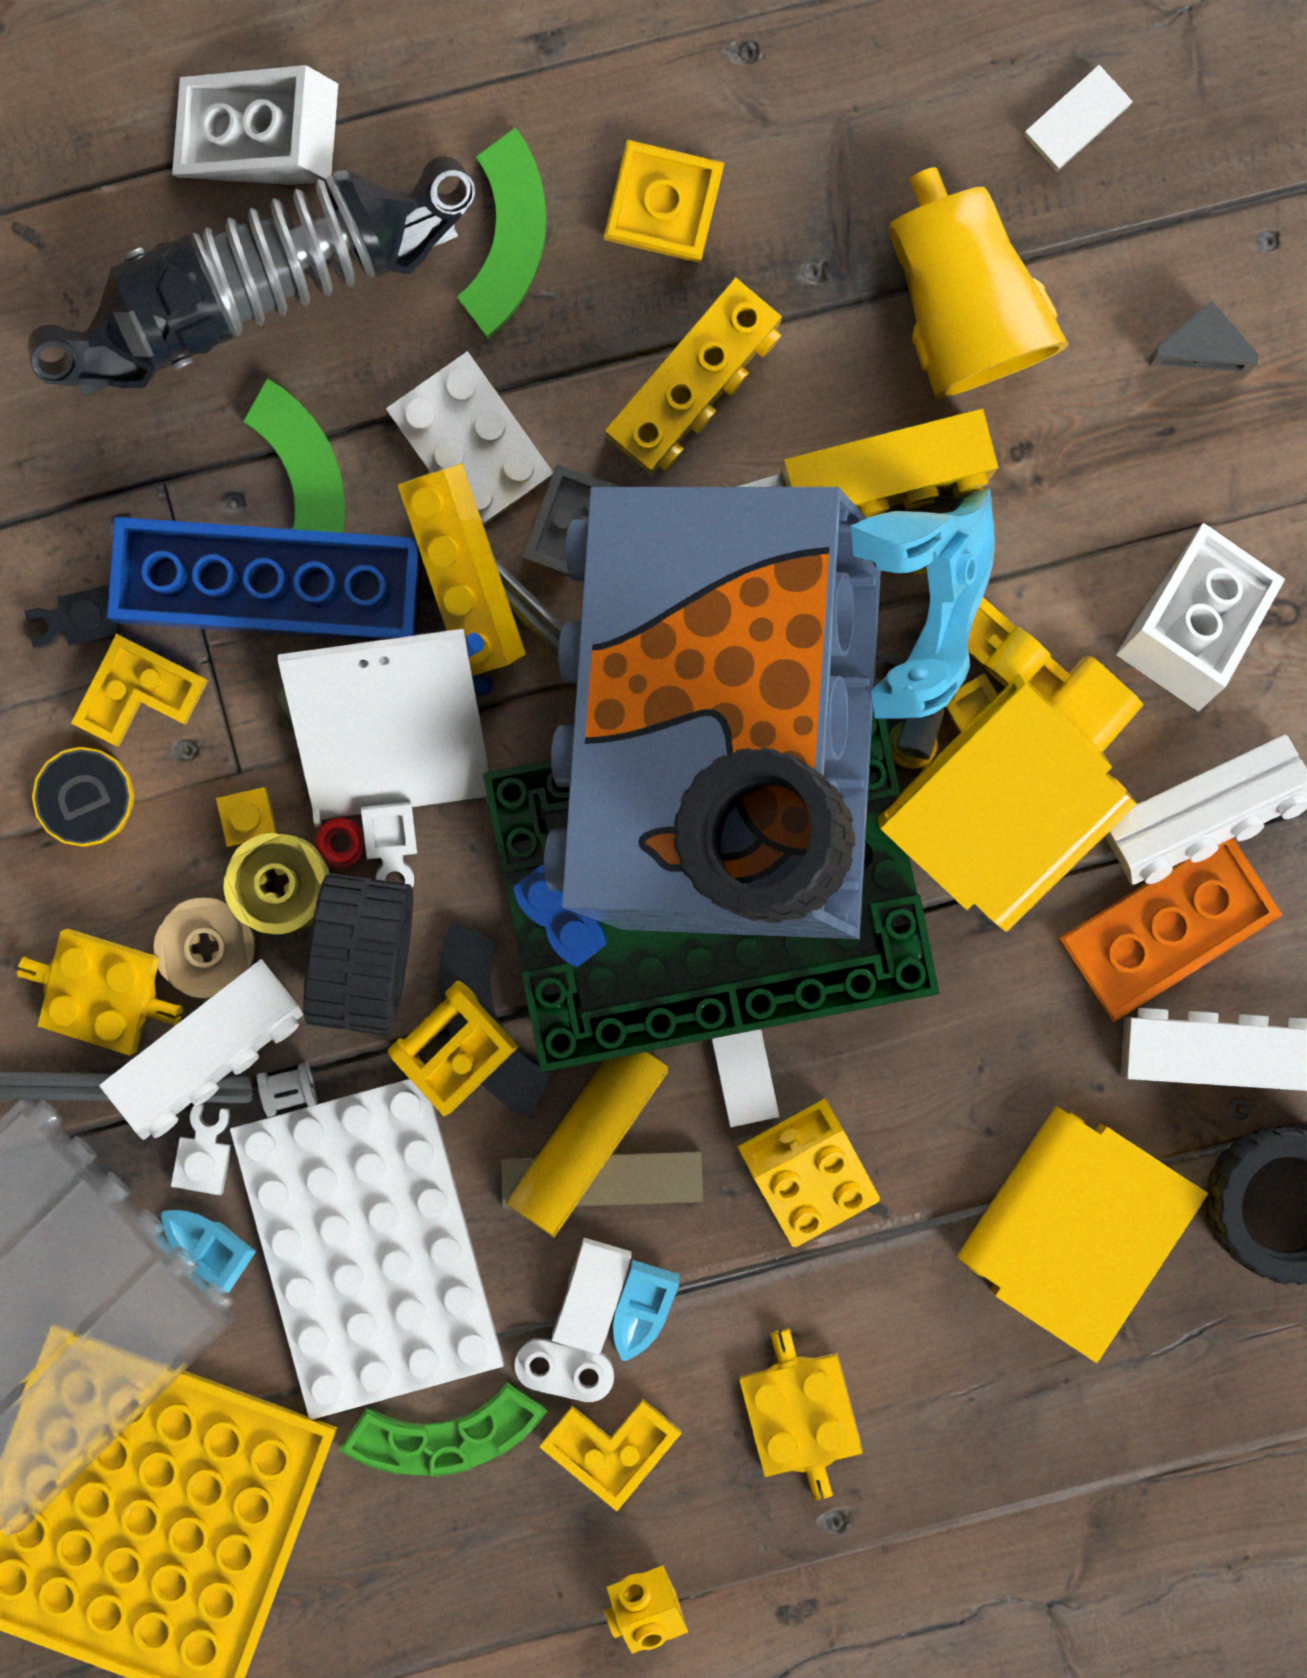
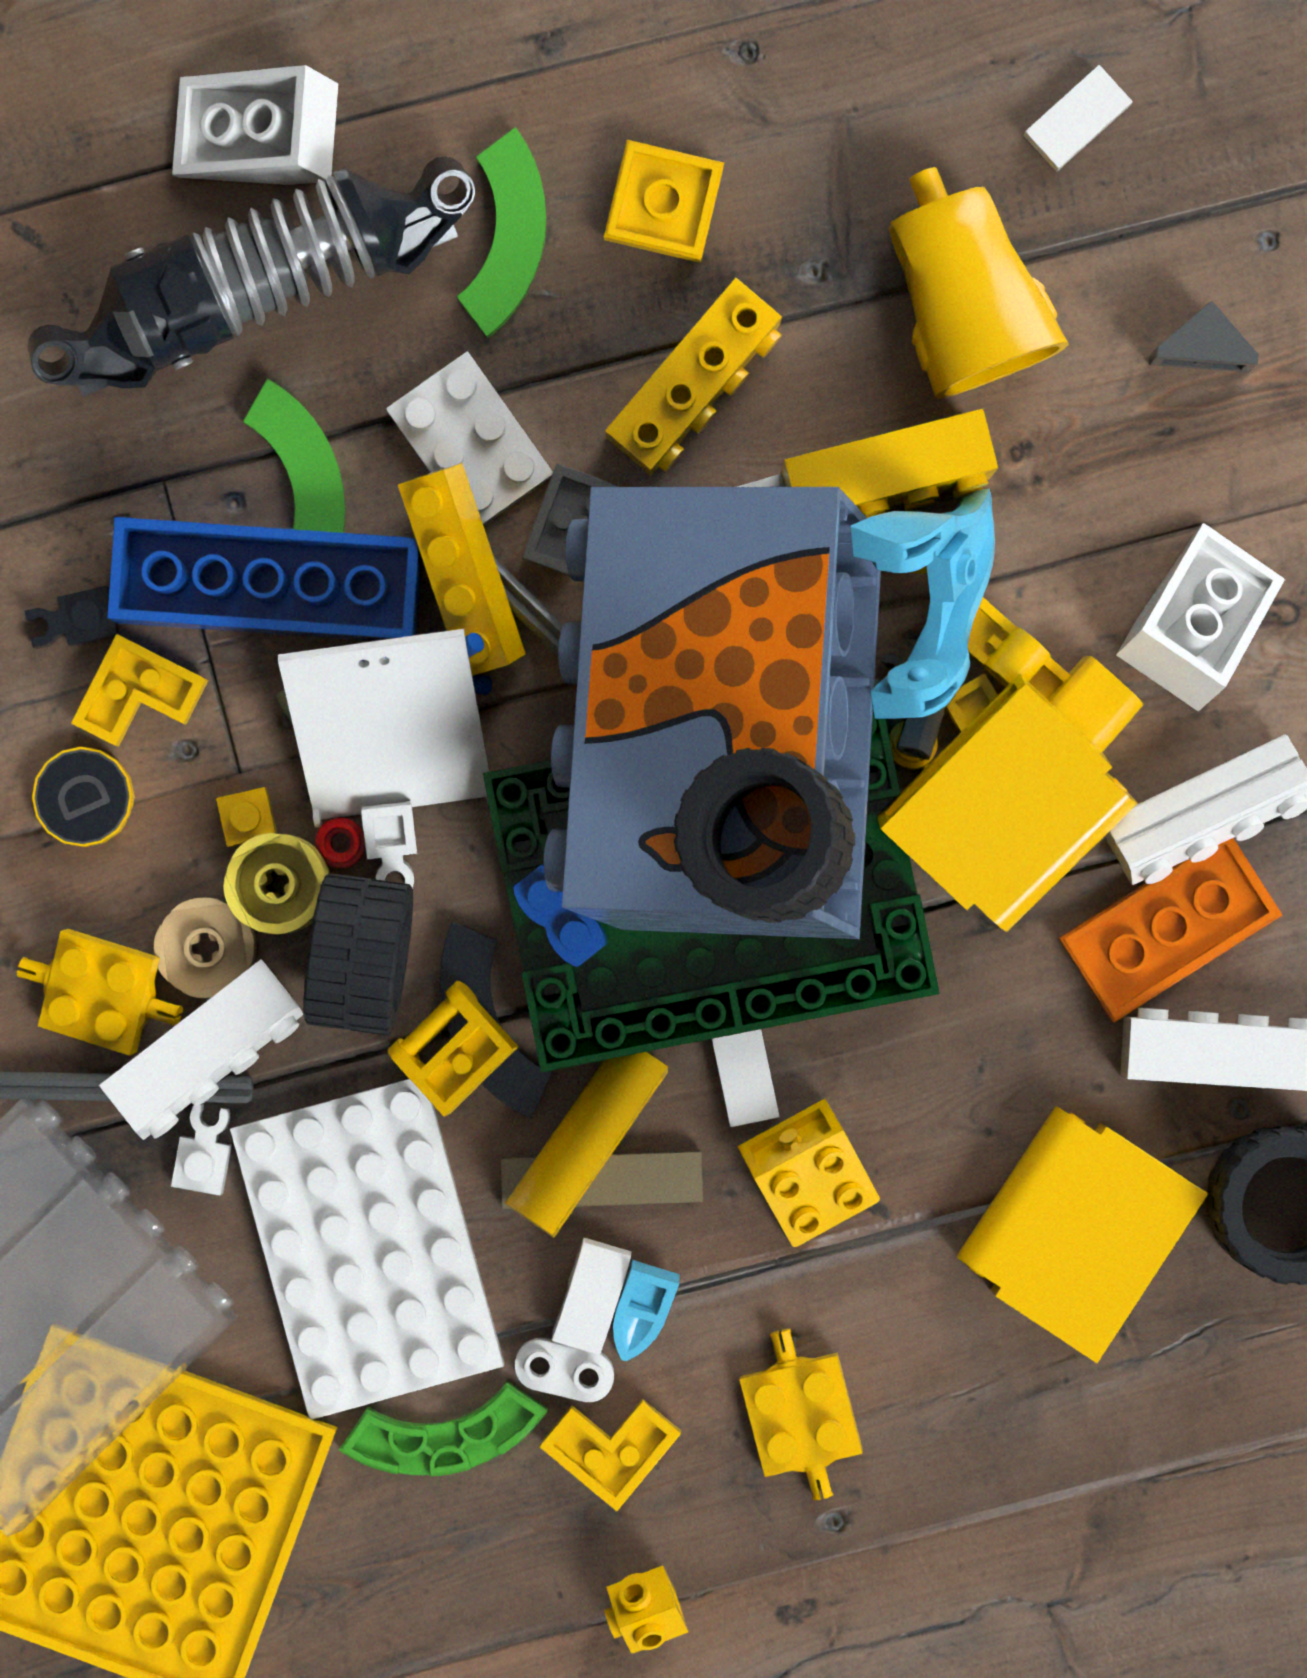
(216, 1248): medium azure plate -> none
(287, 1089): light grey bush -> none

